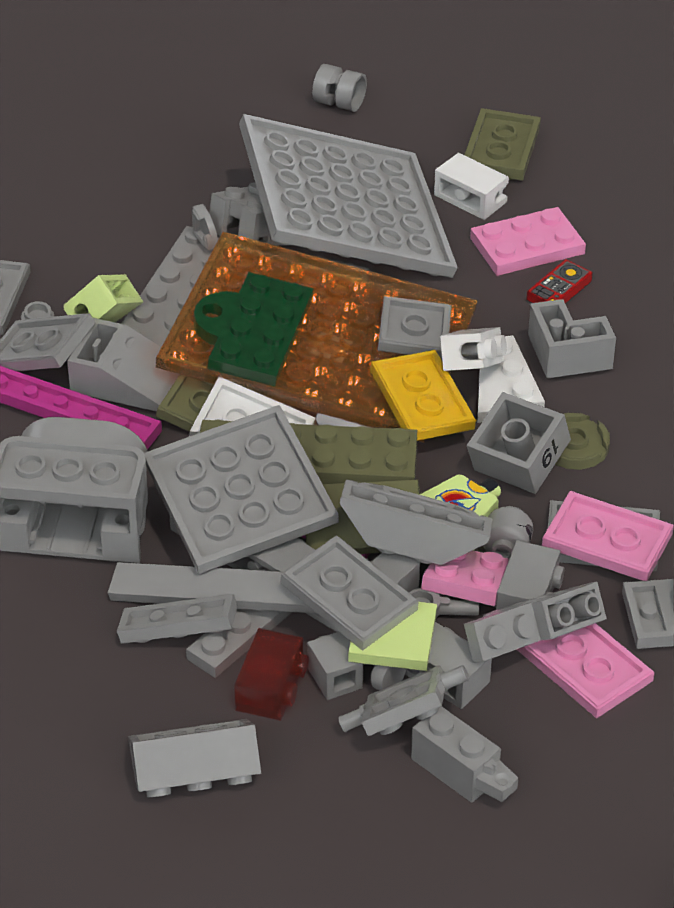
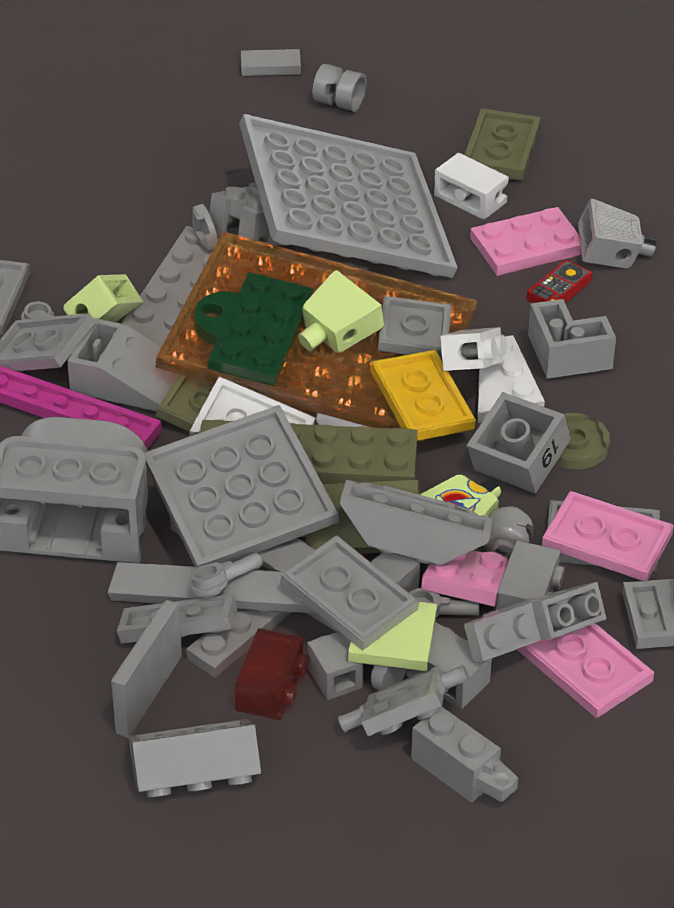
(146, 668): none -> light grey tile
(212, 578): none -> light grey plate
(270, 62): none -> light grey tile
(339, 315): none -> yellowish green torso
(612, 236): none -> light grey torso

